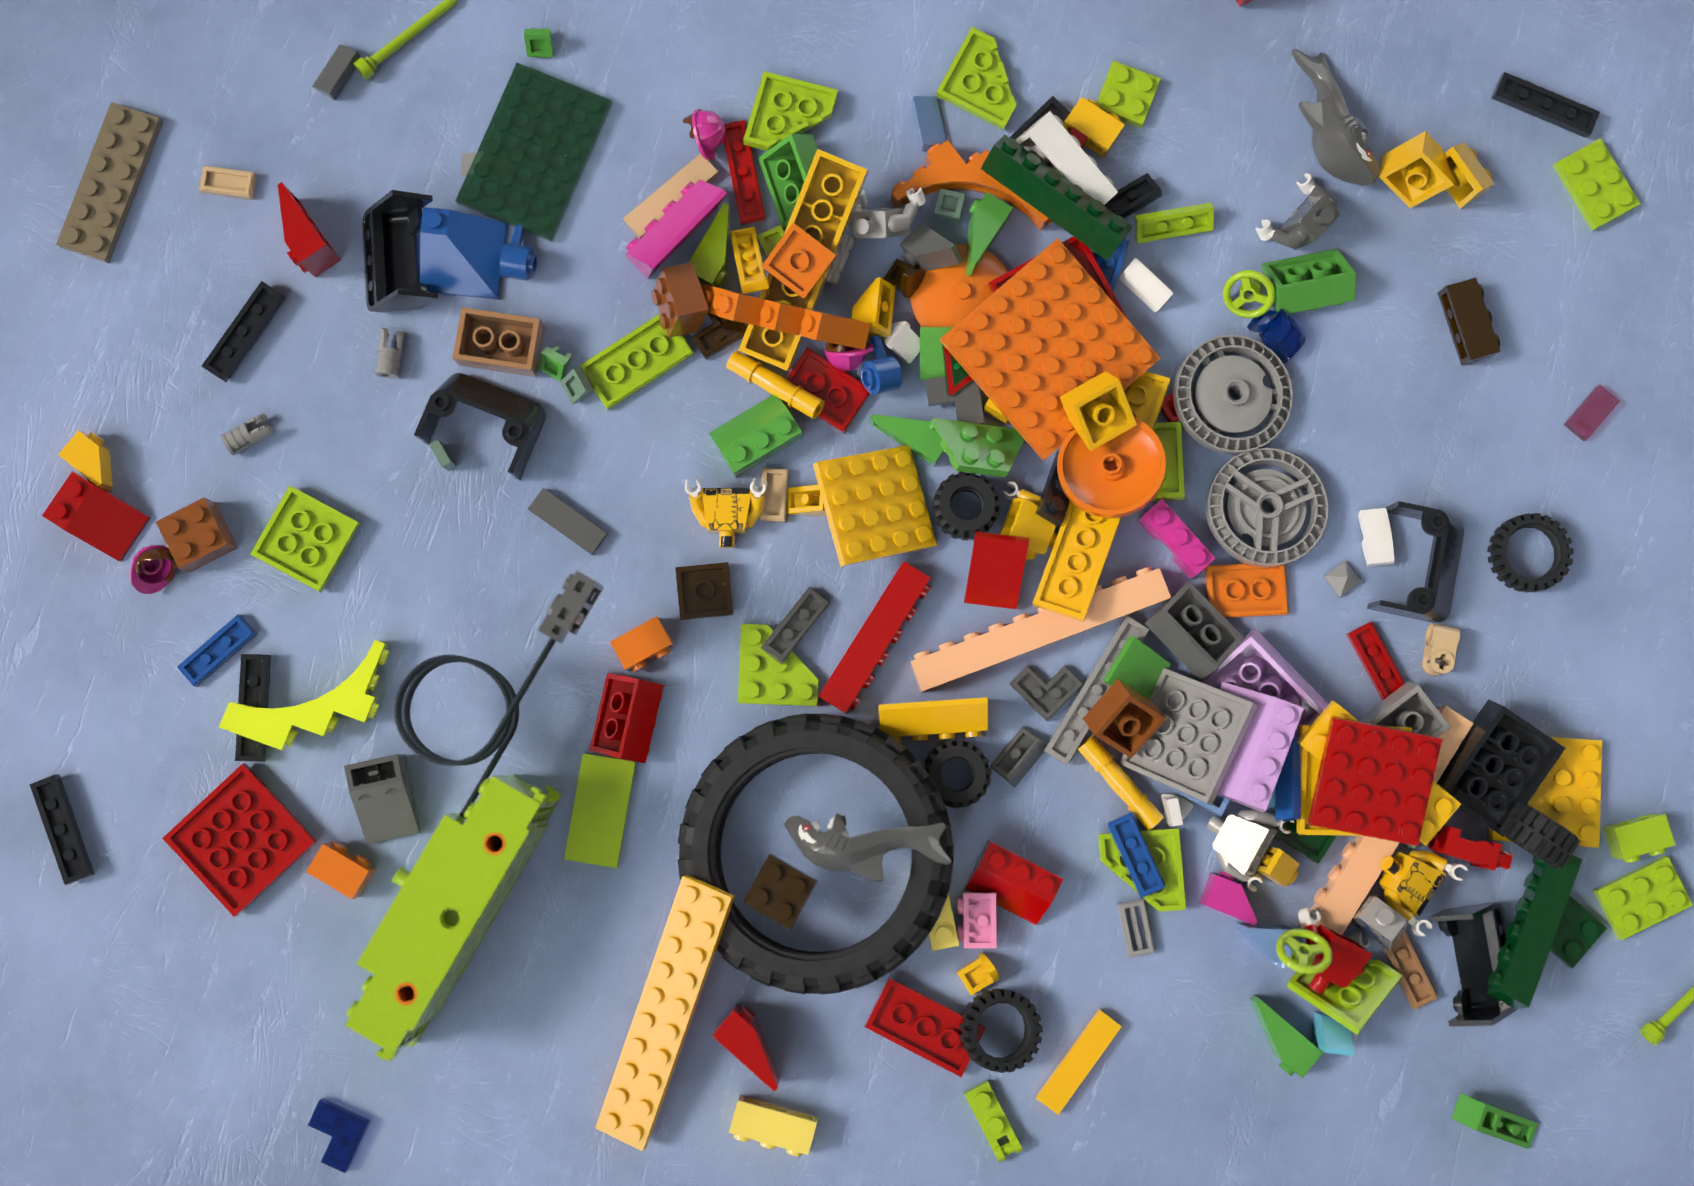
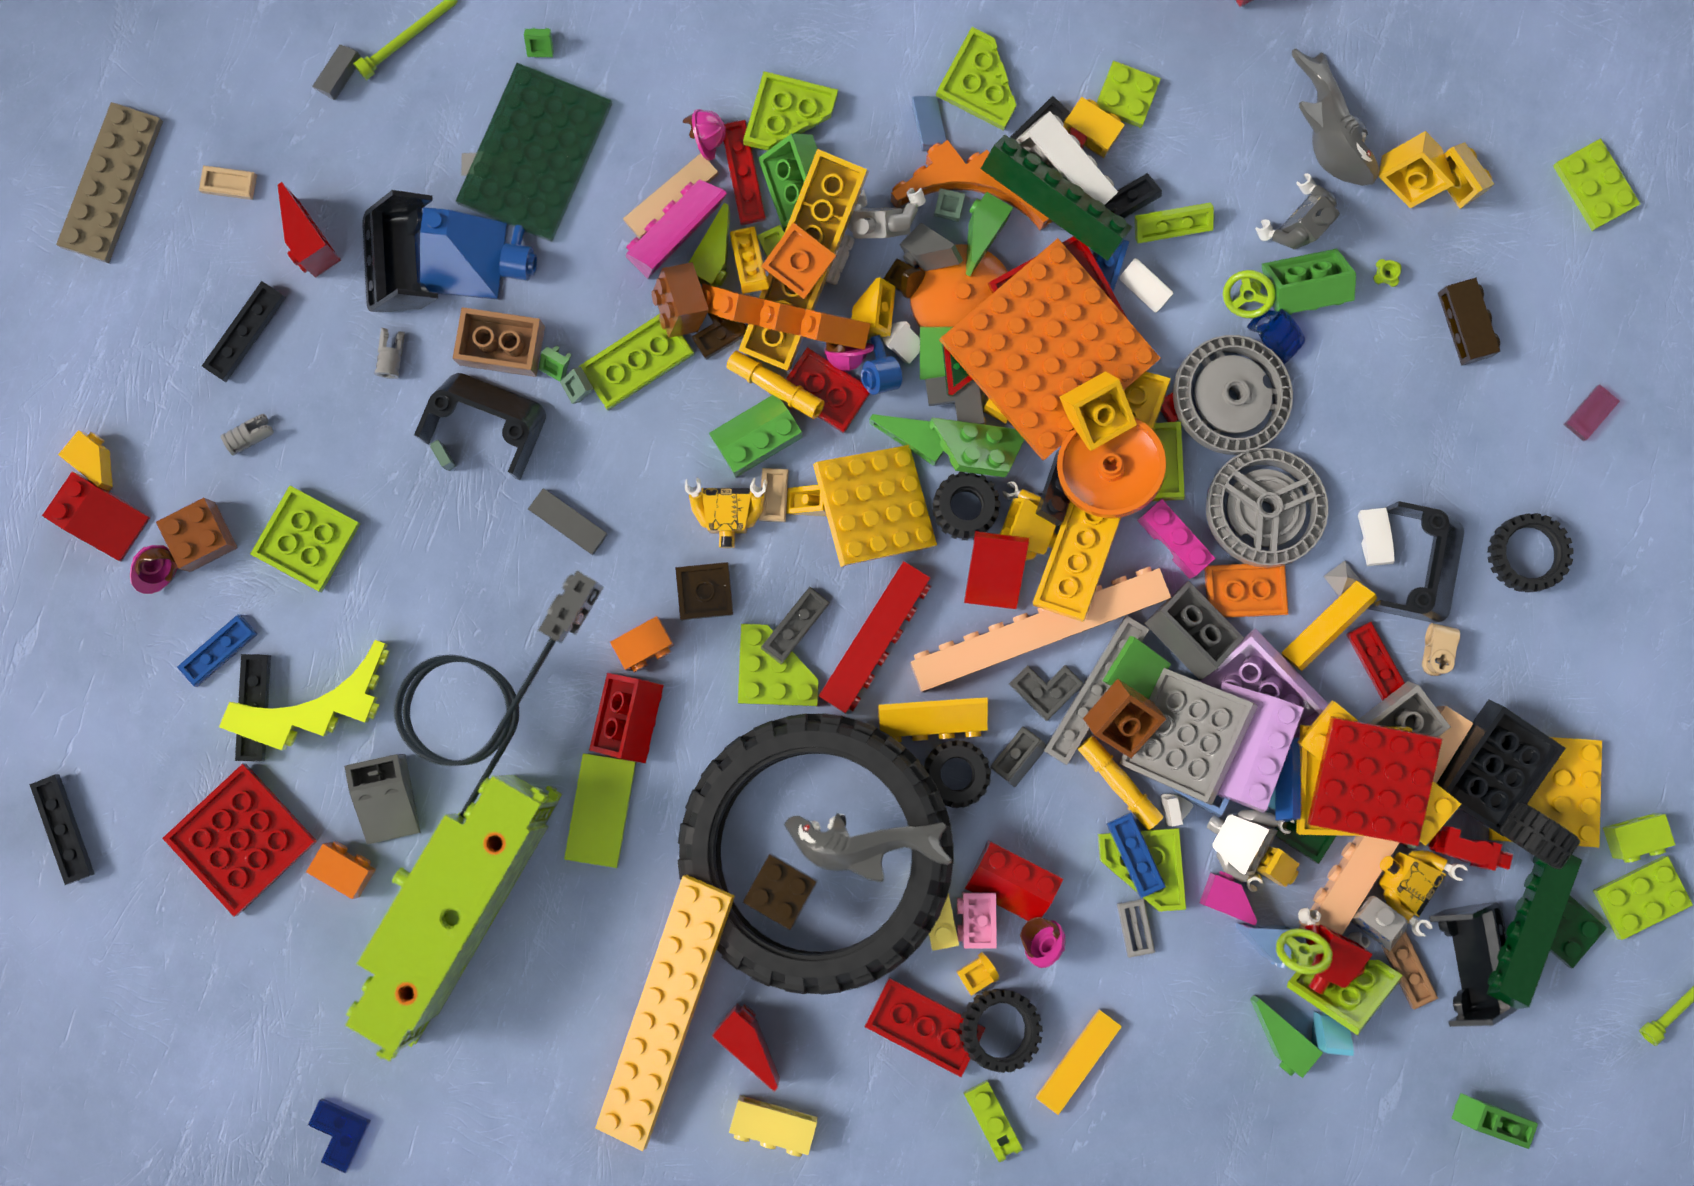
(1043, 941): none -> dark pink piece
(1329, 625): none -> yellow tile
(1394, 269): none -> lime plate
(1545, 105): black plate -> none

